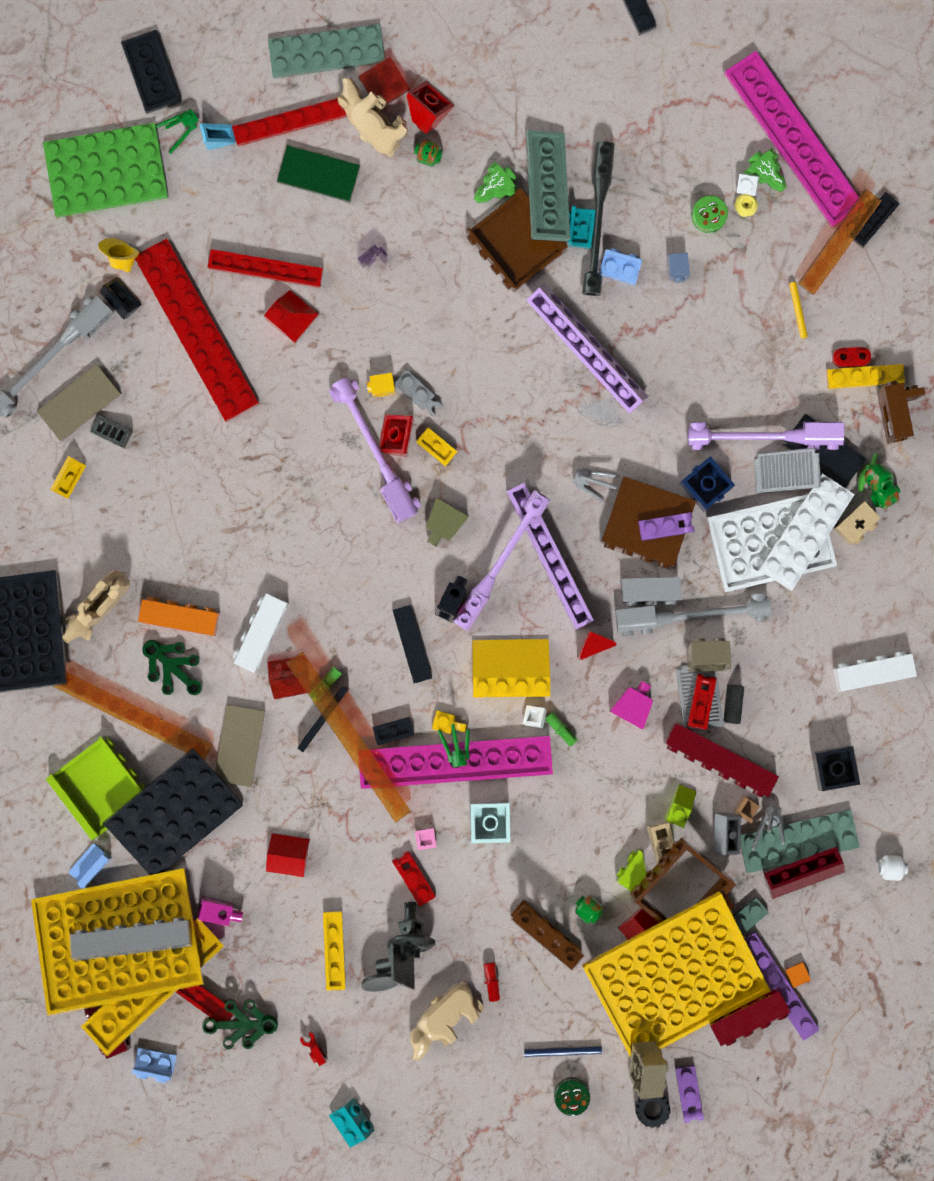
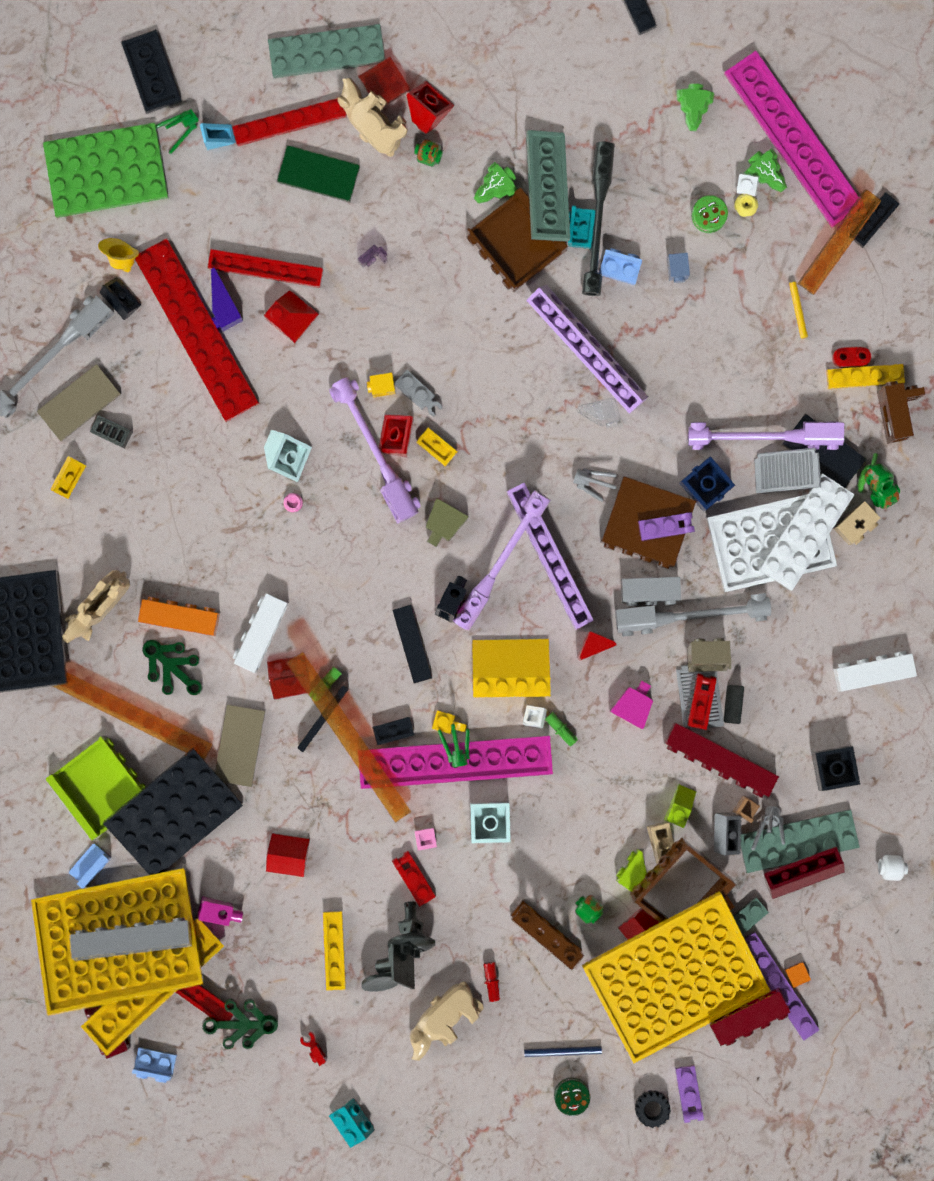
(222, 305): none -> dark purple slope
(286, 455): none -> light aqua slope
(293, 502): none -> bright pink plate
(648, 1070): dark tan brick -> none
(694, 104): none -> bright green rock

